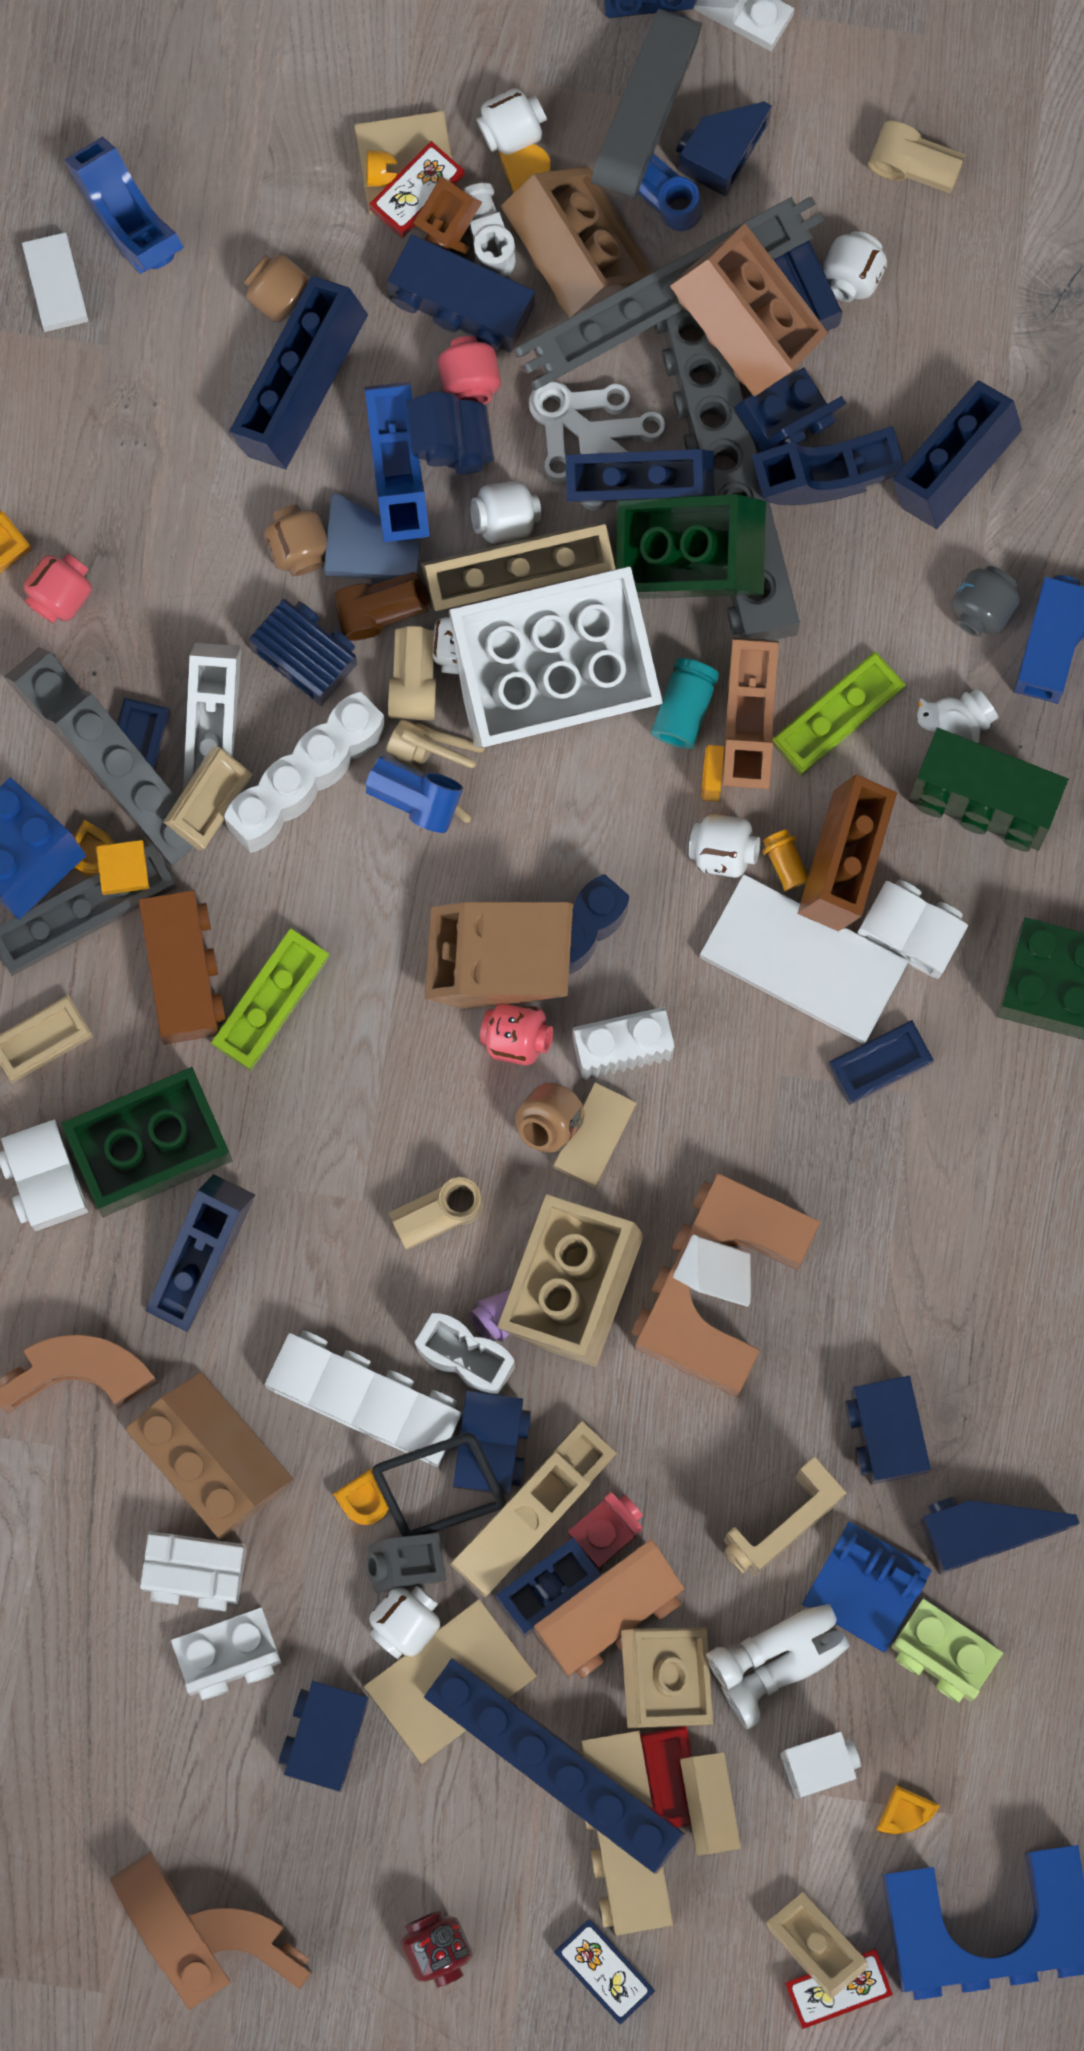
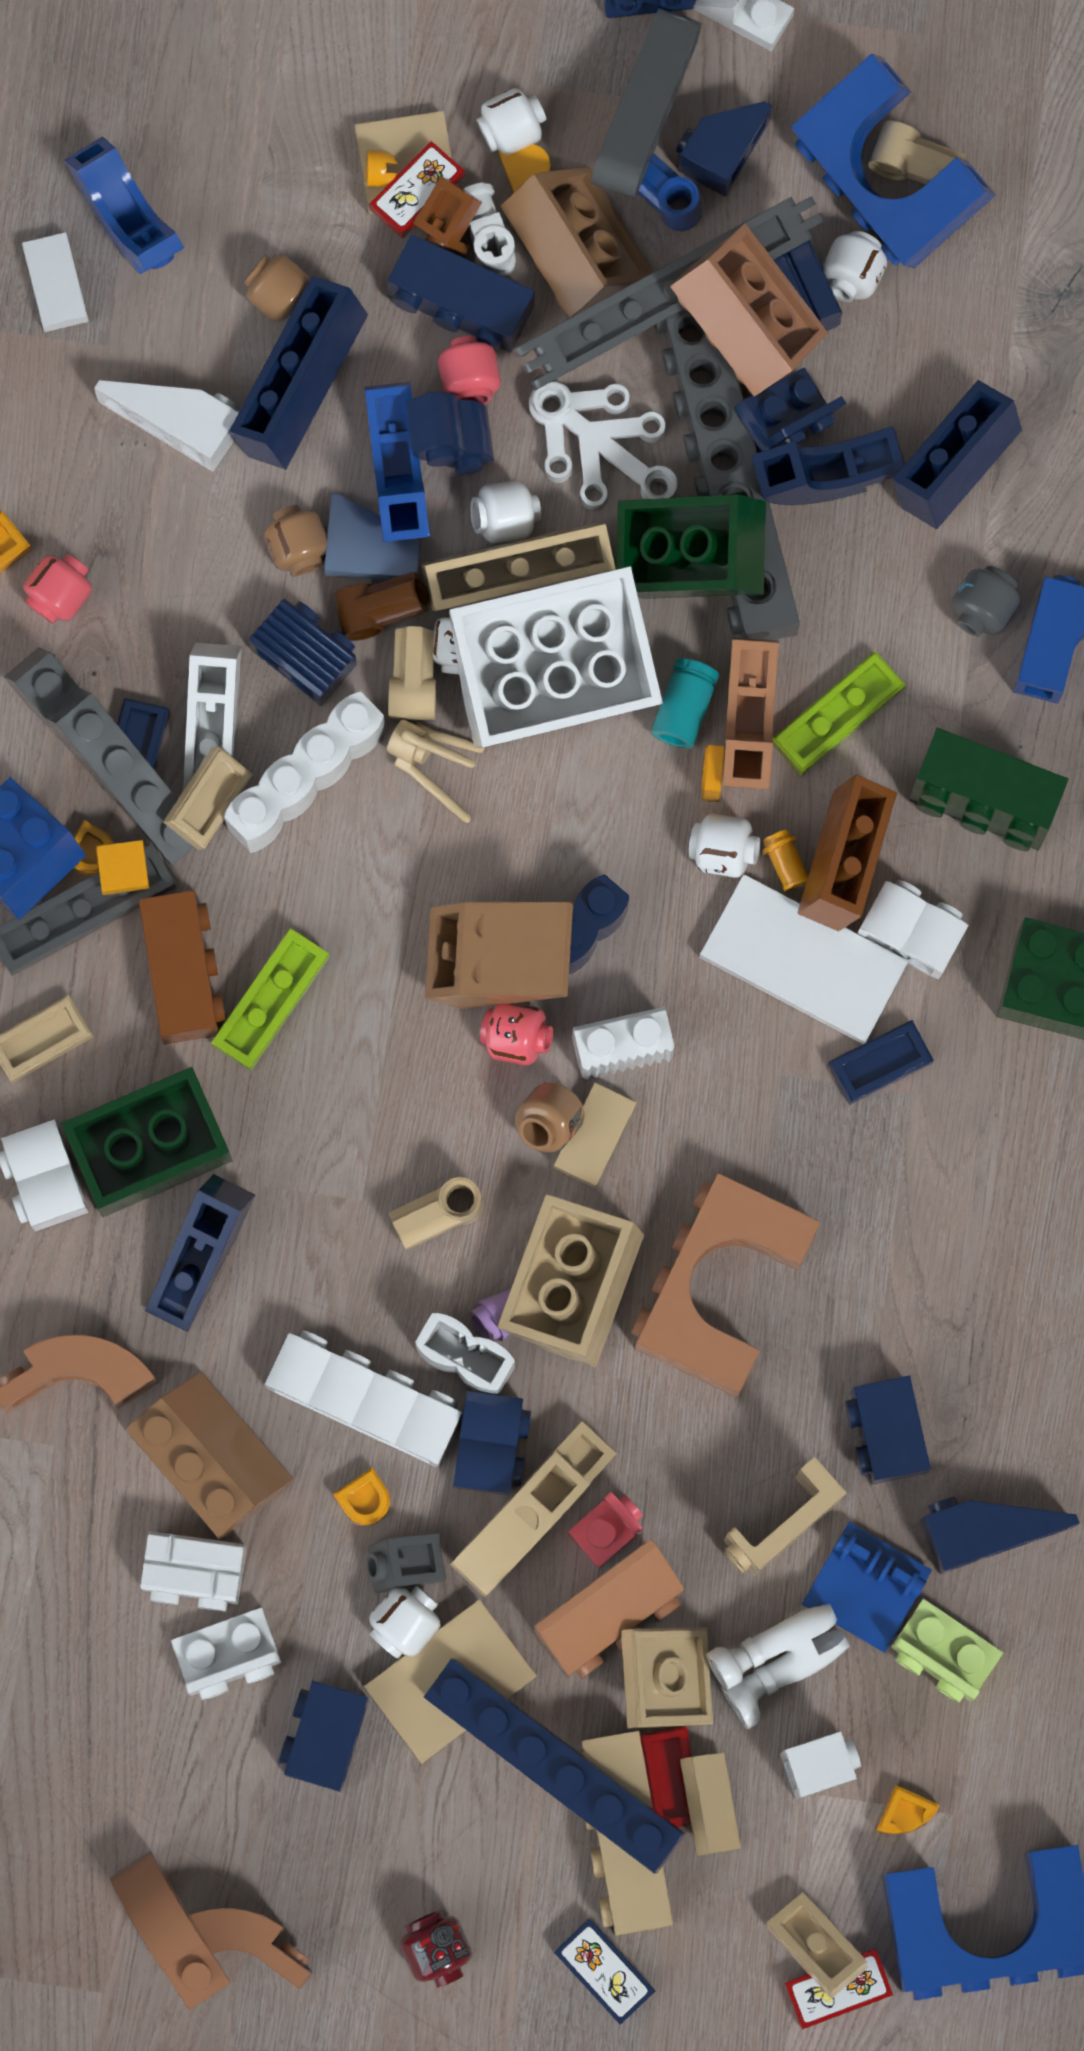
(177, 416): none -> white slope
(426, 797): blue piece -> none
(427, 1451): black piece -> none
(547, 1586): dark blue brick -> none
(639, 475): dark blue brick -> none
(716, 1270): white slope -> none
(836, 135): none -> blue arch
(959, 716): white animal -> none

